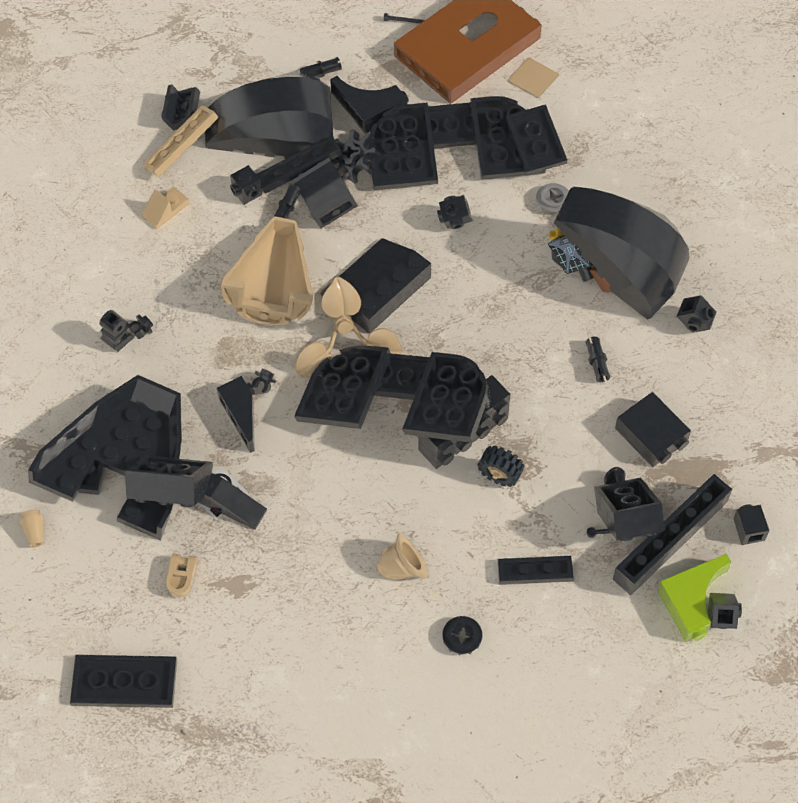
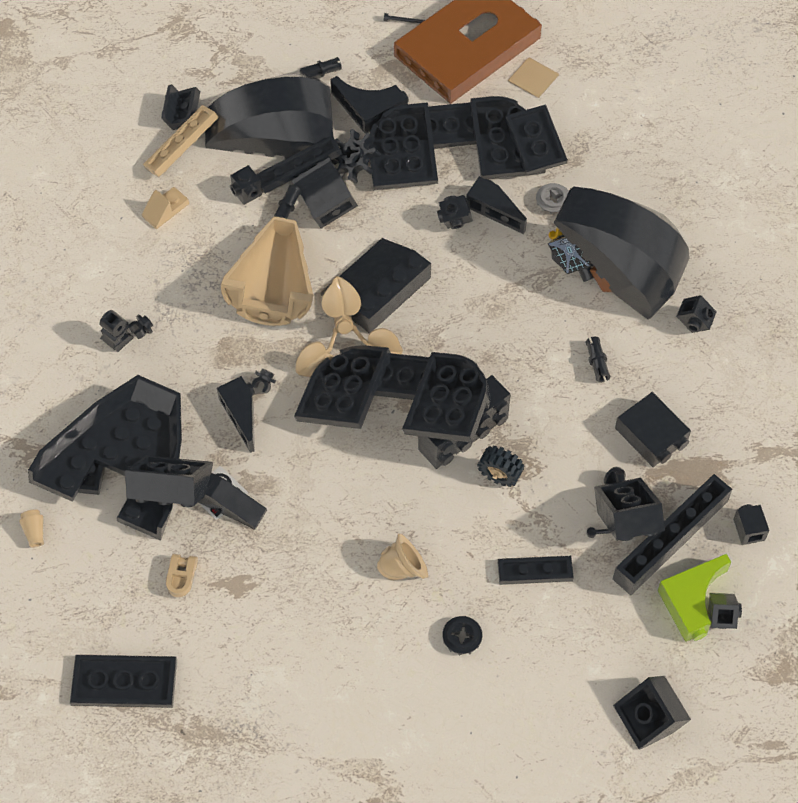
(492, 202): none -> black slope
(651, 711): none -> black slope

